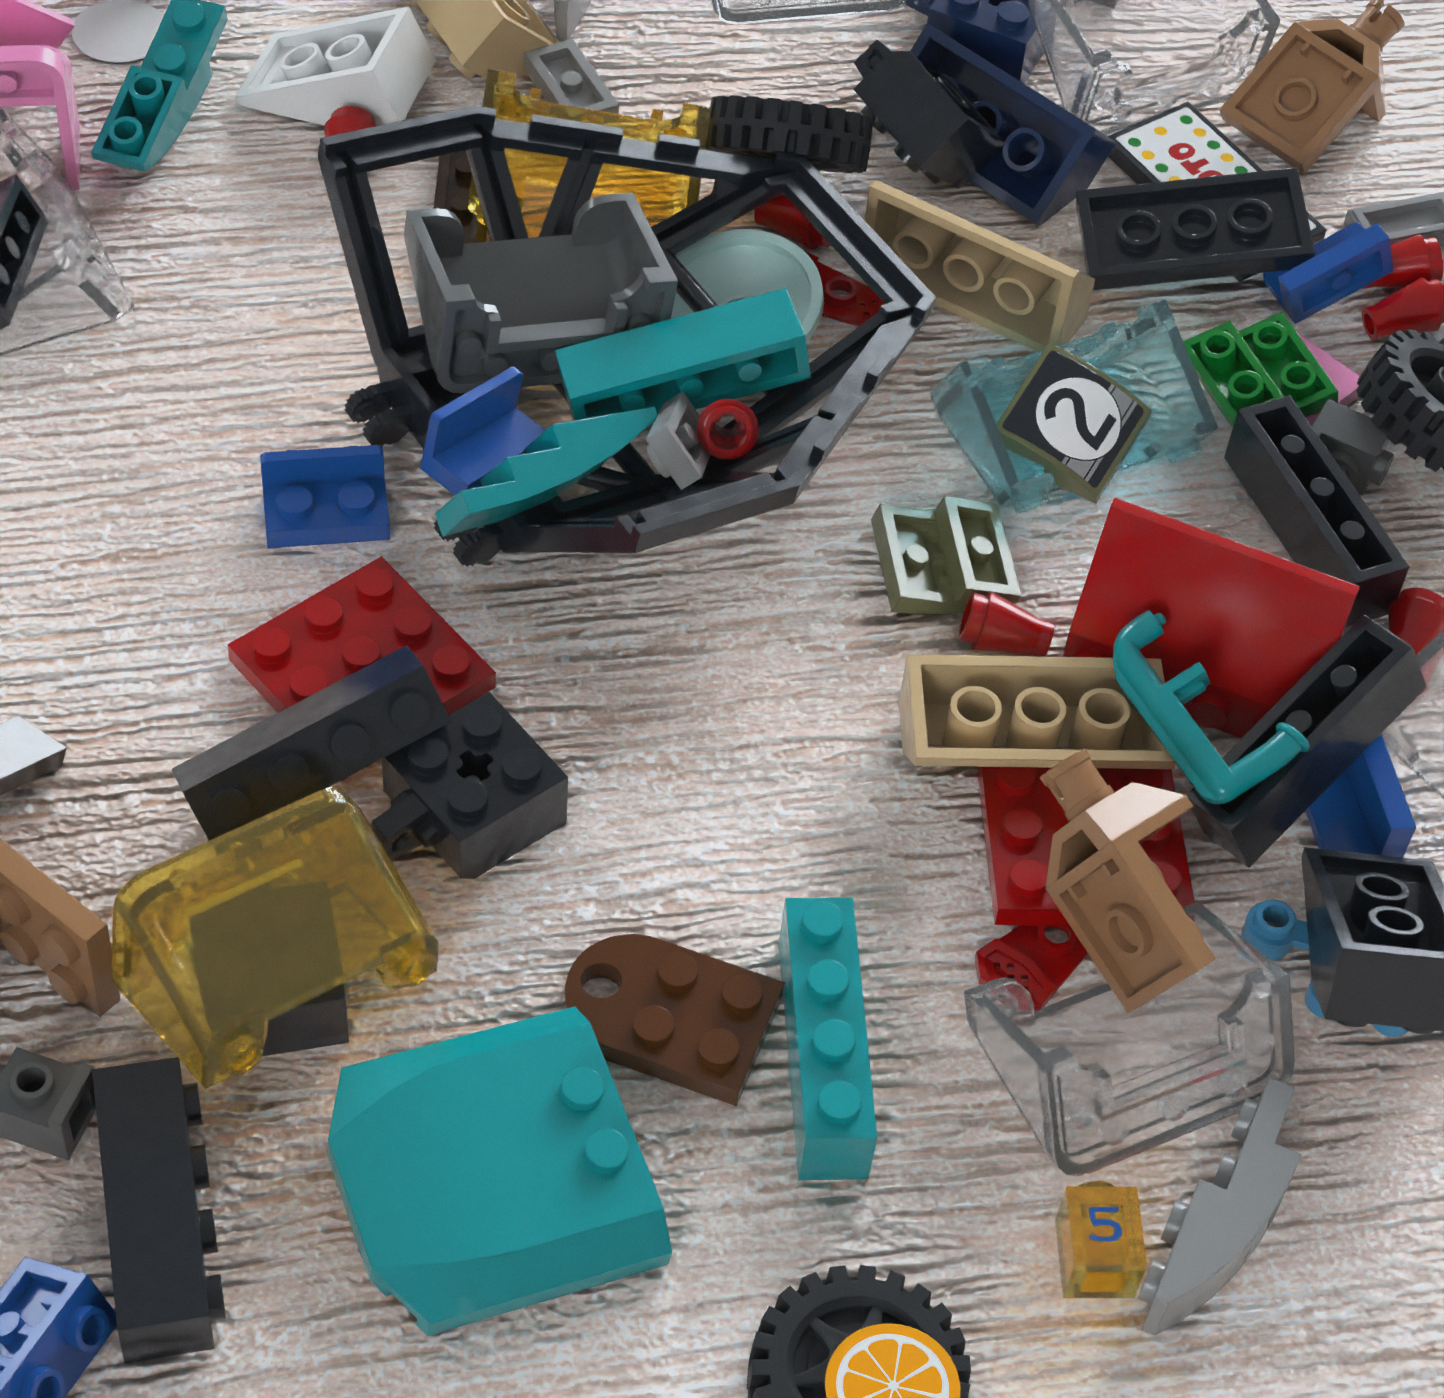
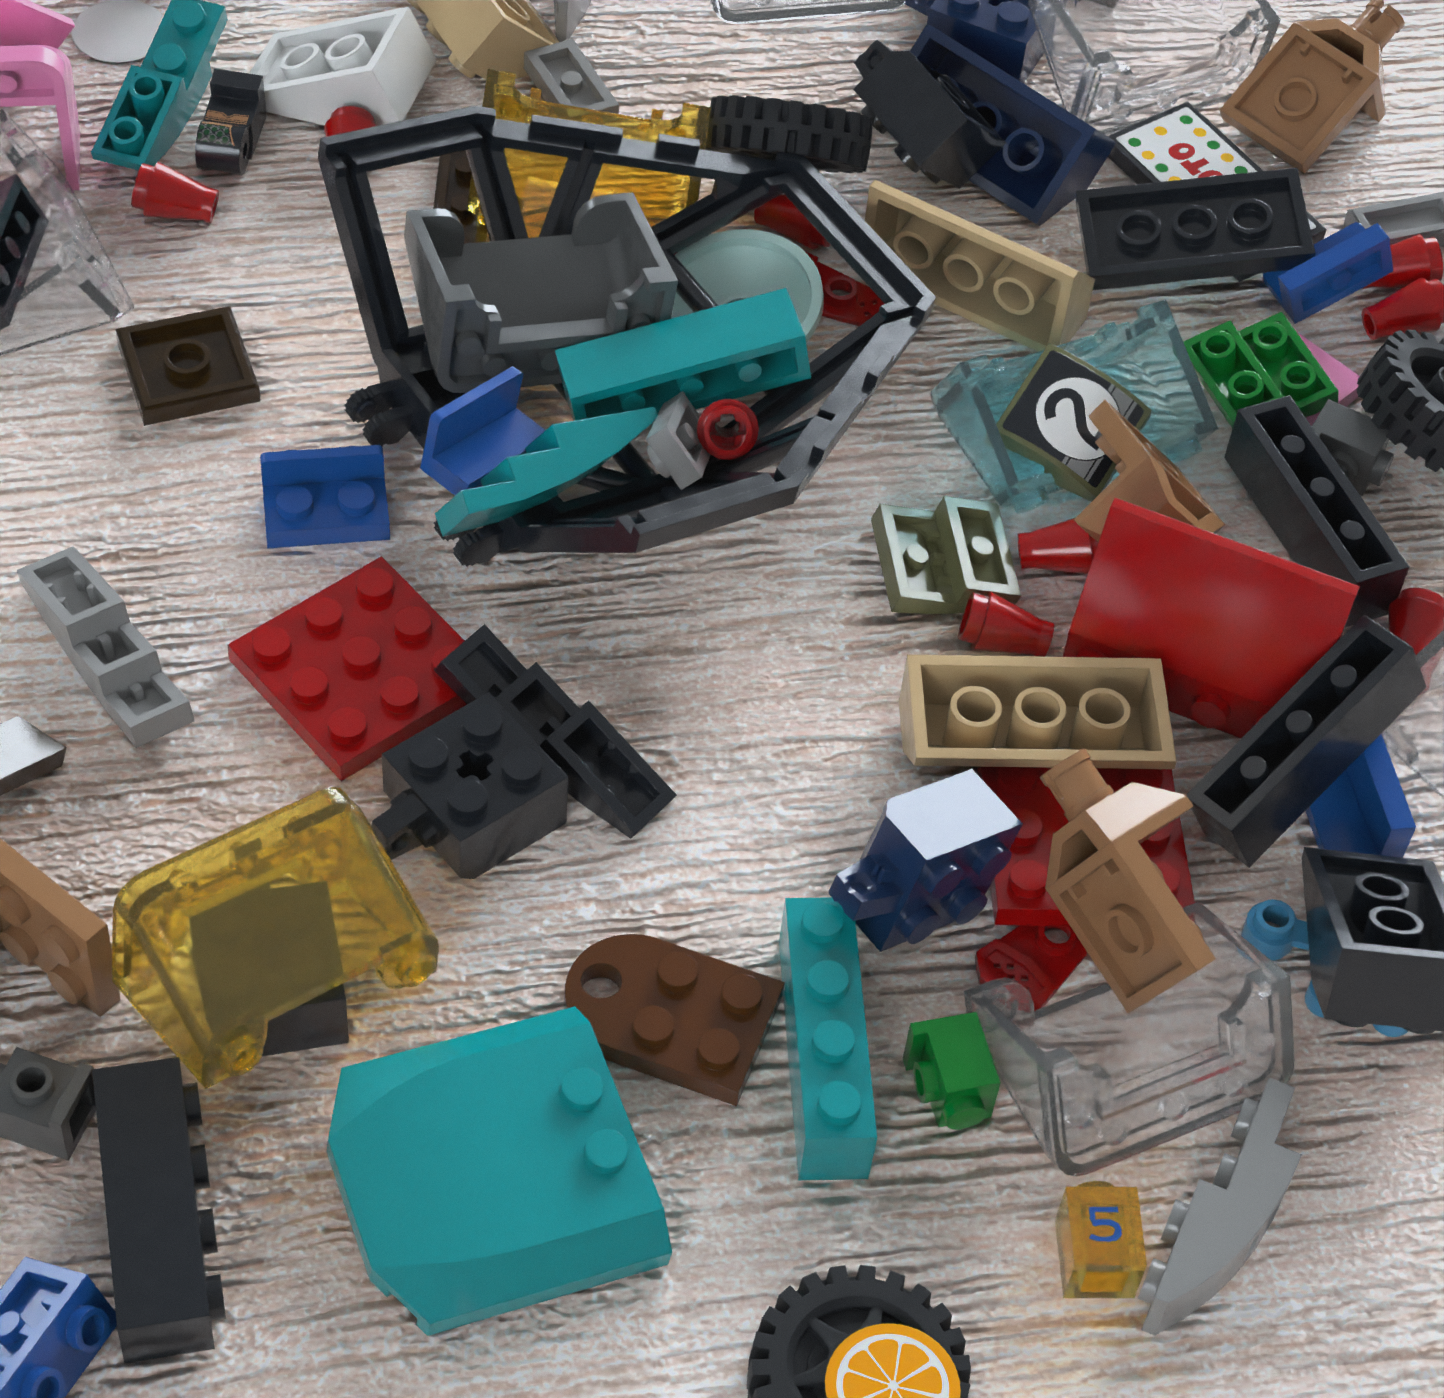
(105, 646): none -> light grey slope
(171, 194): none -> red cone
(187, 365): none -> dark brown tile
(231, 122): none -> black leg
(312, 743): black brick -> none
(599, 762): none -> black slope
(928, 861): none -> dark blue hinge
(953, 1069): none -> green brick
(1057, 548): none -> red cone
(1144, 479): none -> medium nougat plate
(1177, 731): teal piece -> none

